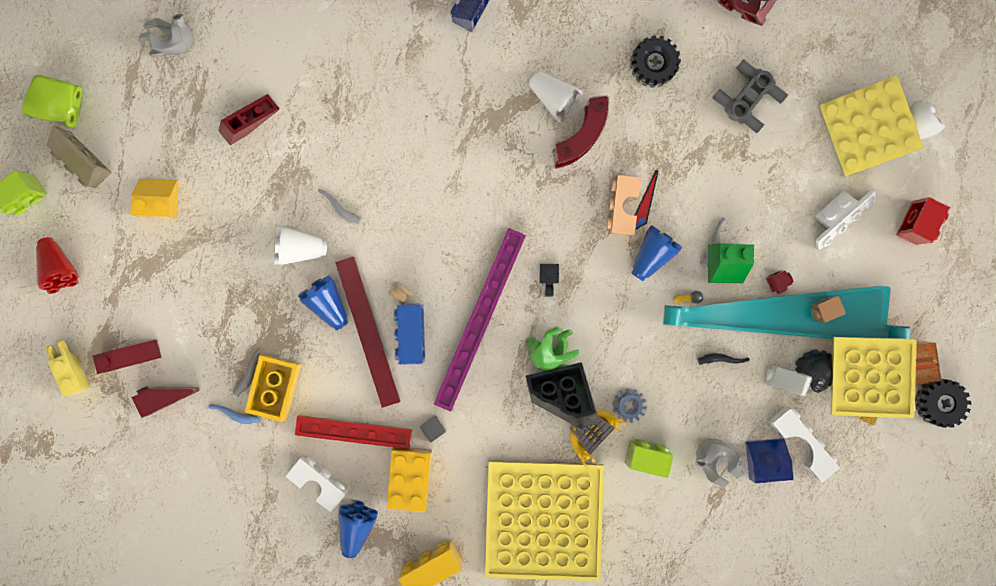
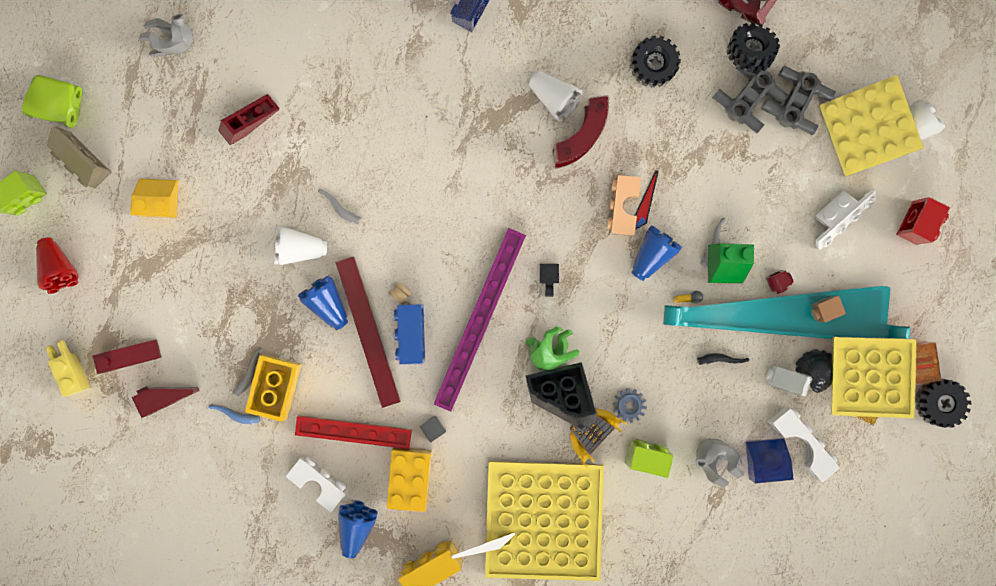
(493, 545): none -> white sticker
(763, 46): none -> black bush
(798, 100): none -> dark grey piece

